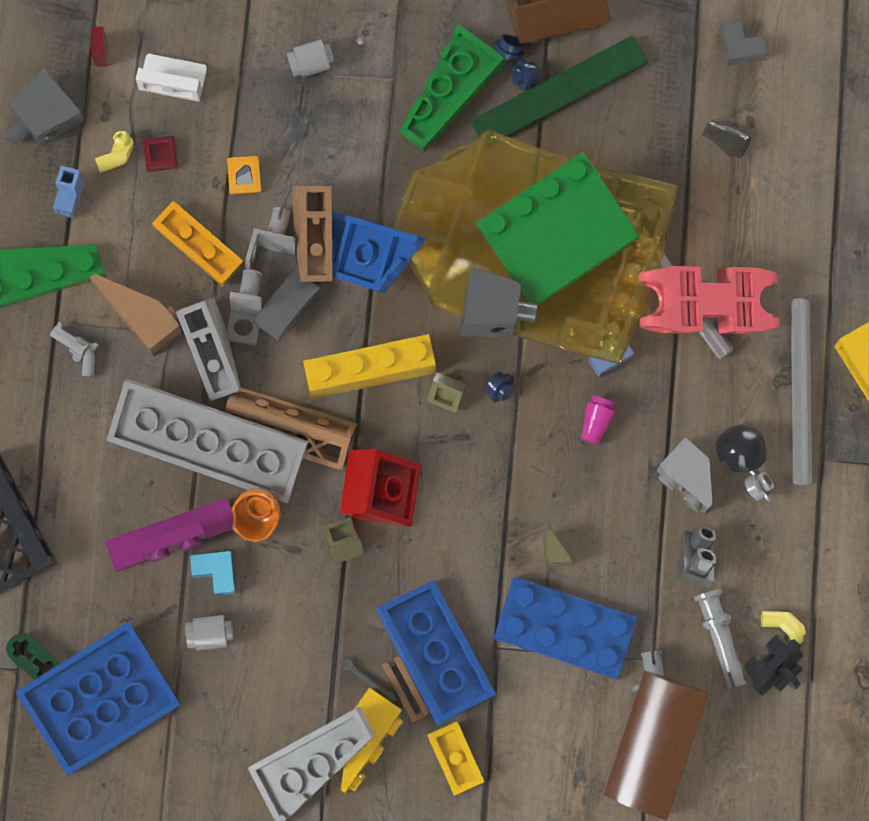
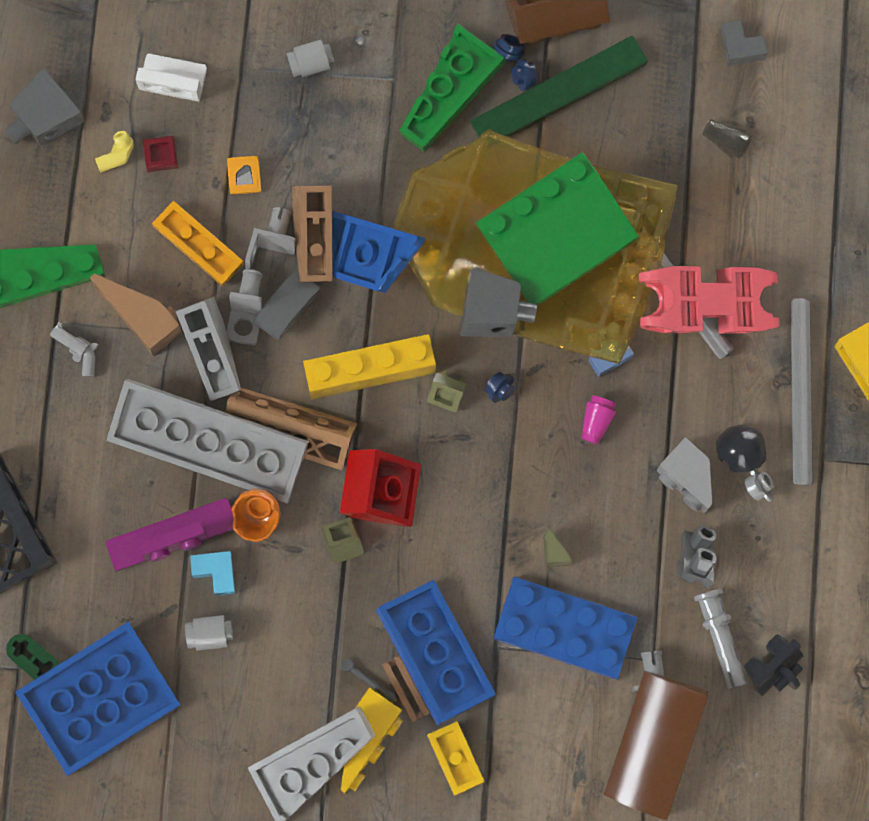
(70, 187): medium blue piece -> none
(99, 46): dark red tile -> none
(785, 621): light yellow arm -> none

